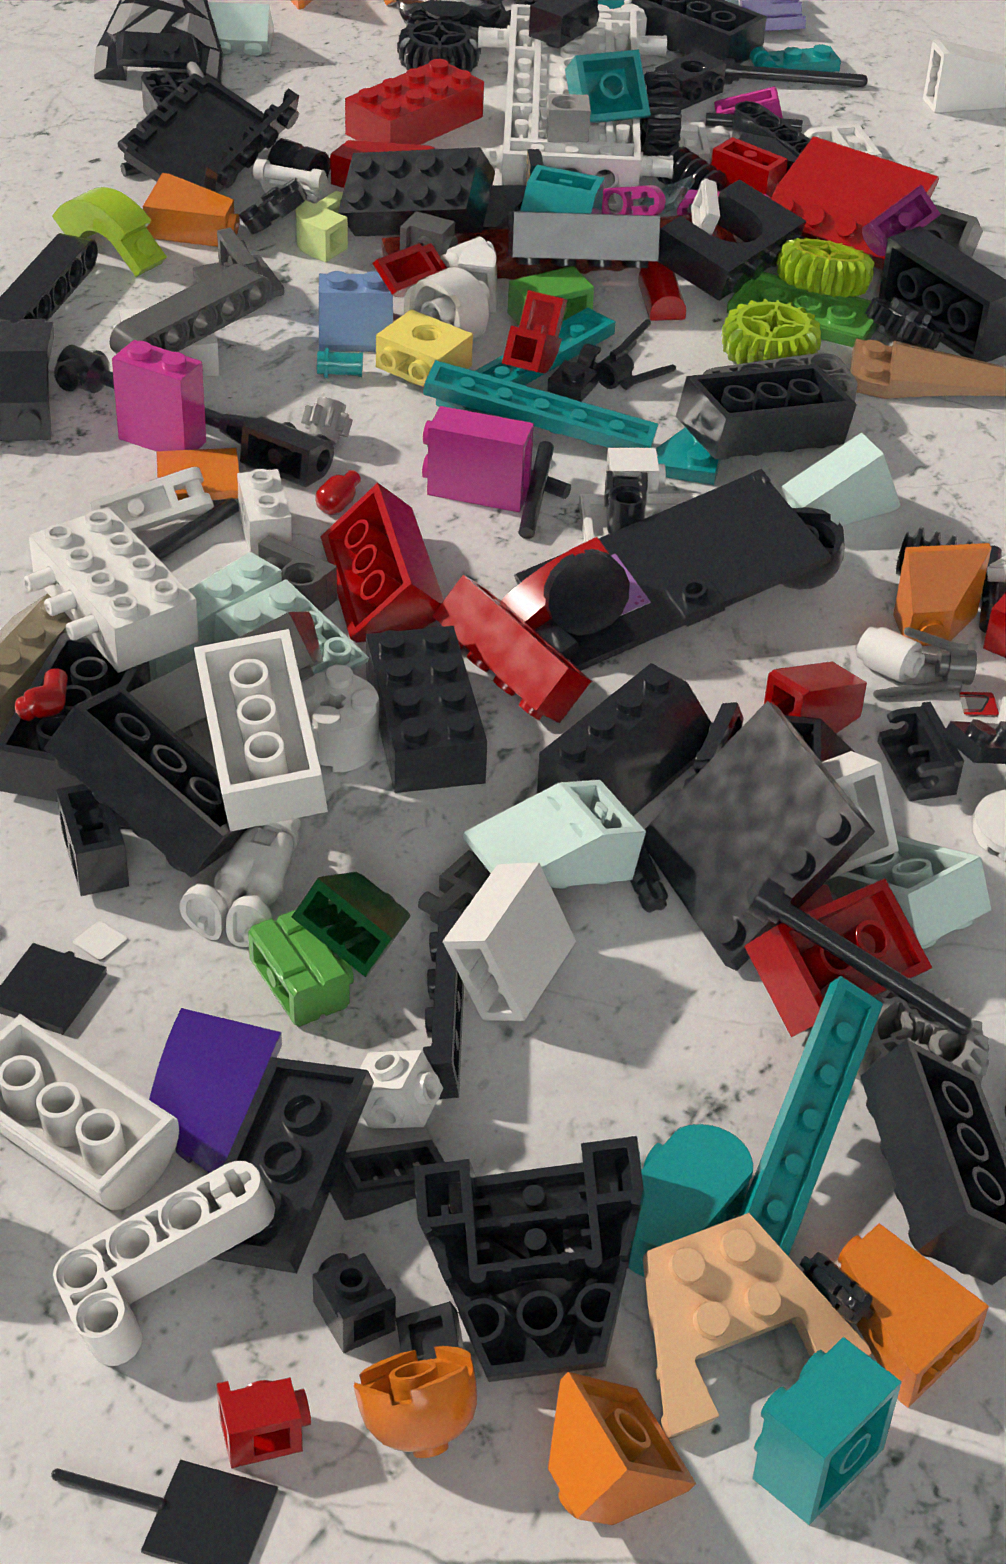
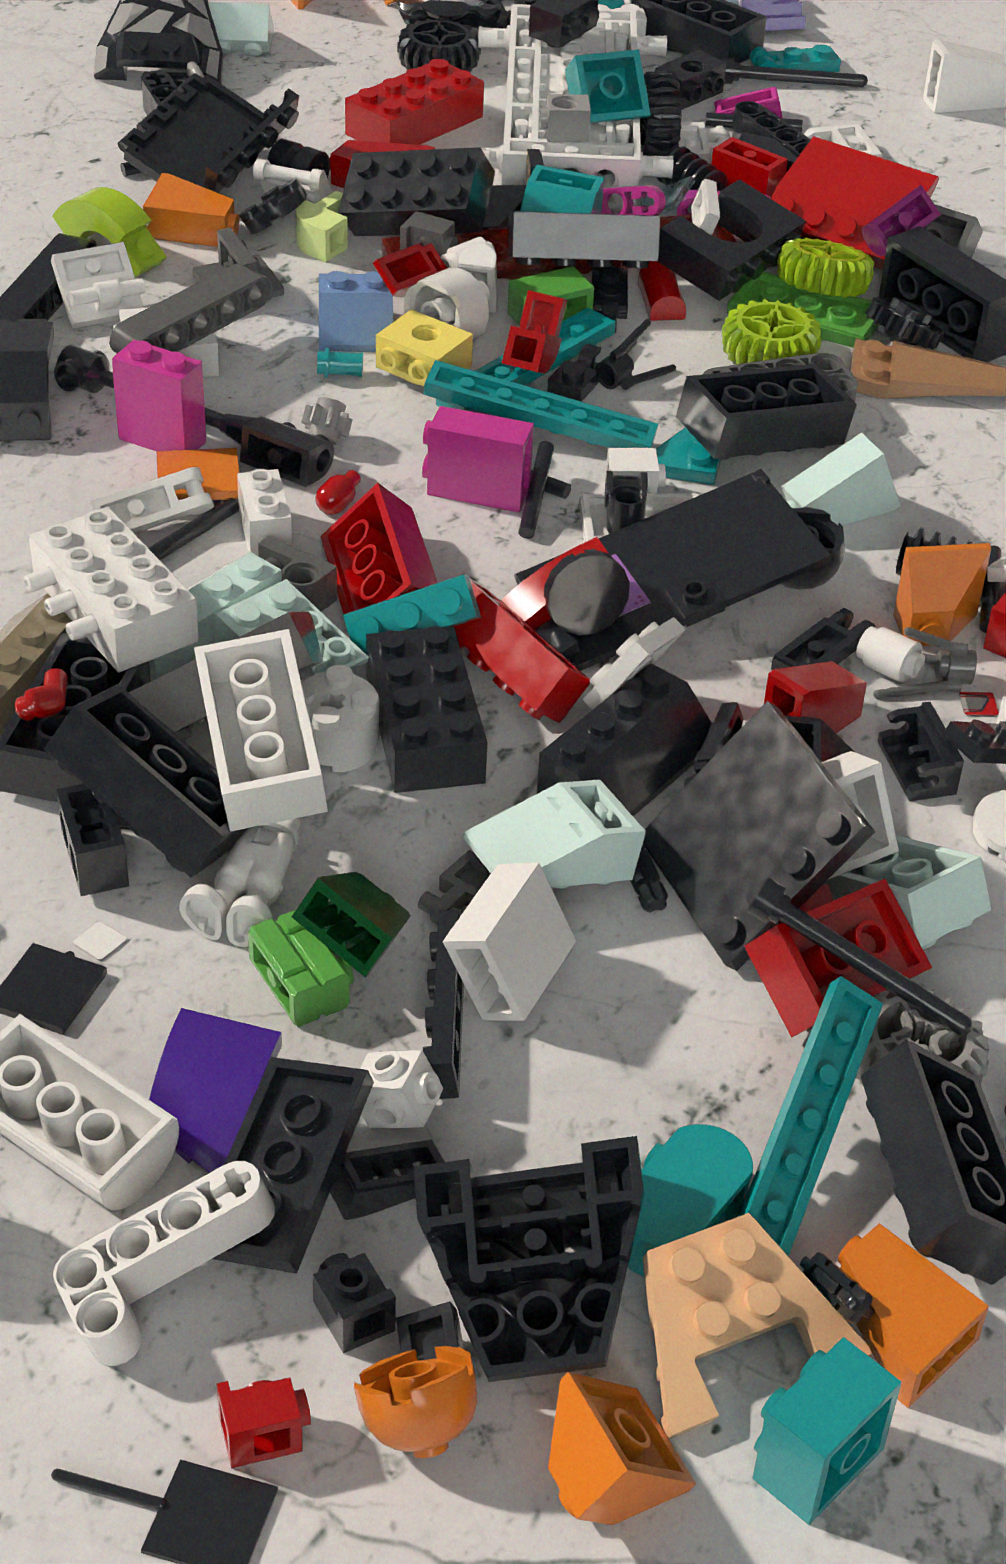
(97, 284): none -> white plate
(439, 605): none -> teal plate
(610, 292): none -> black hinge
(634, 656): none -> white plate
(823, 642): none -> black hinge

